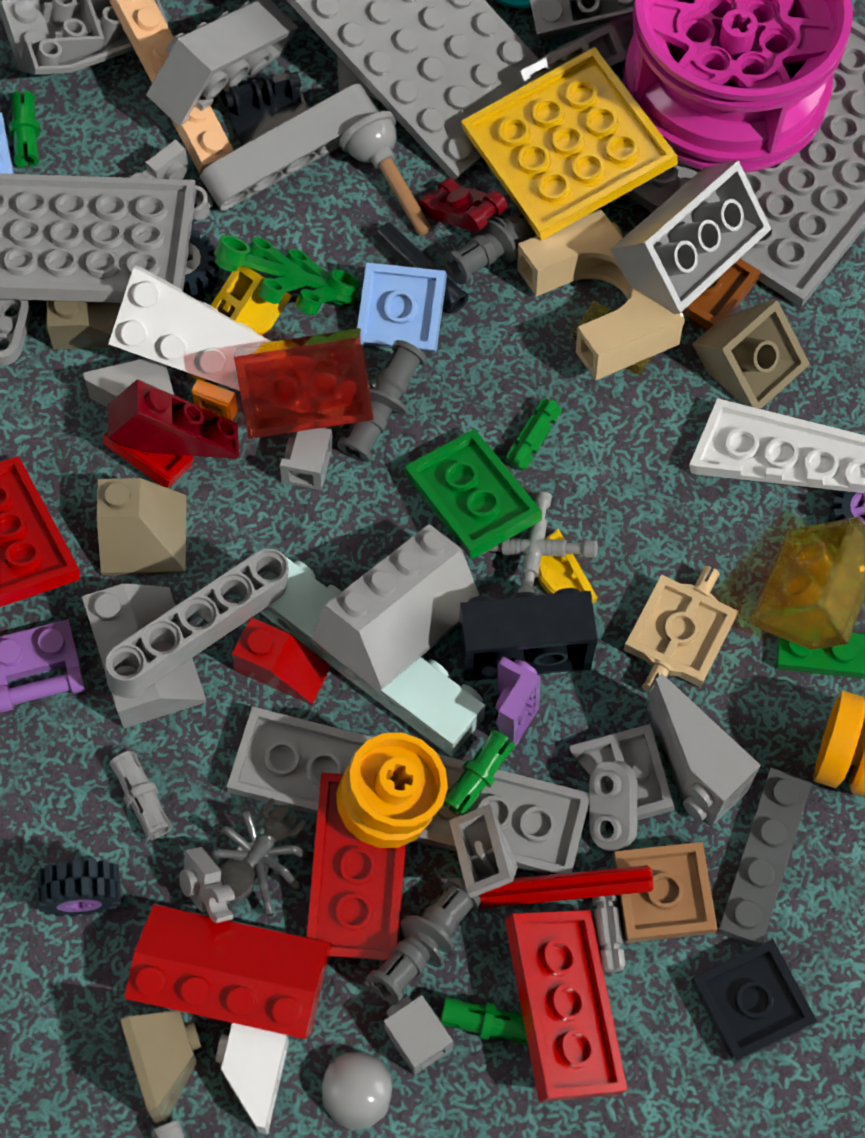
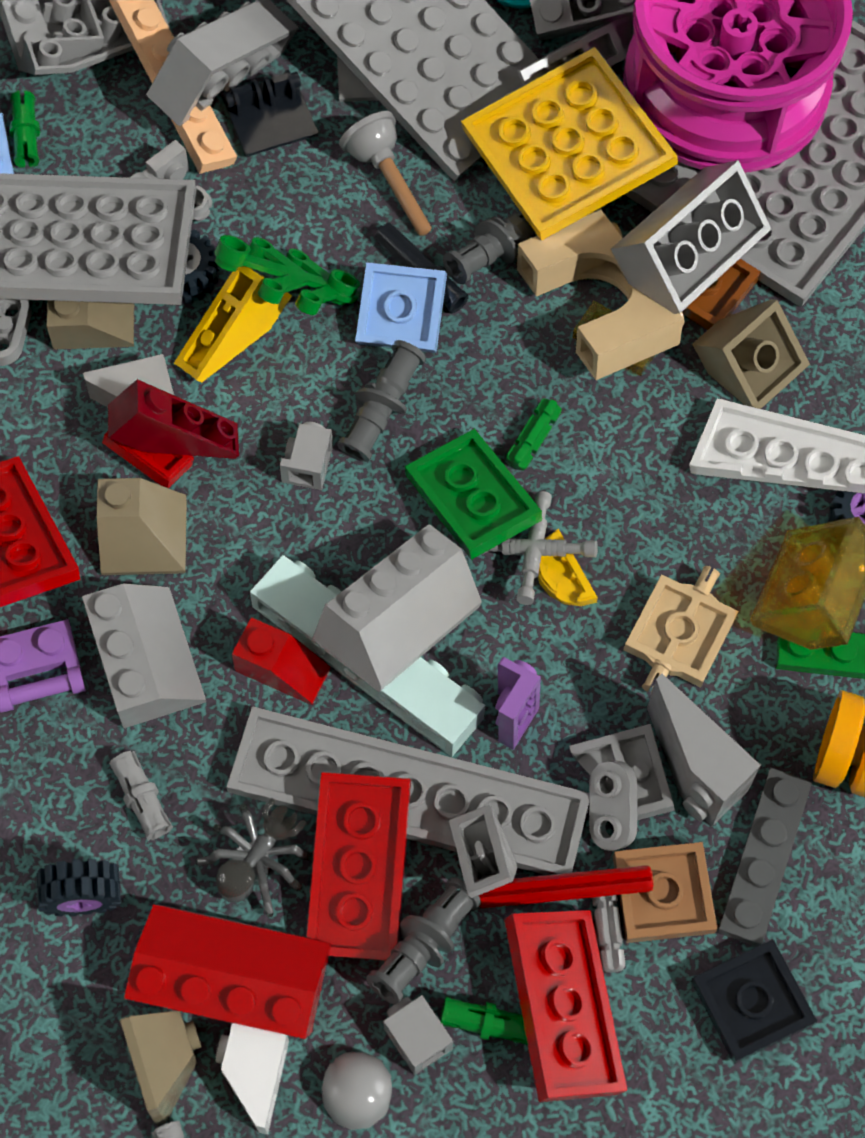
(179, 330): white wing -> none
(191, 640): light grey beam -> none
(202, 884): light grey plate -> none
(215, 399): light orange tile -> none
(285, 148): light grey beam -> none
(304, 383): clear red brick -> none
(391, 790): light orange wheel -> none
(462, 205): dark red plate -> none
(478, 773): green pin -> none
(543, 630): black brick -> none

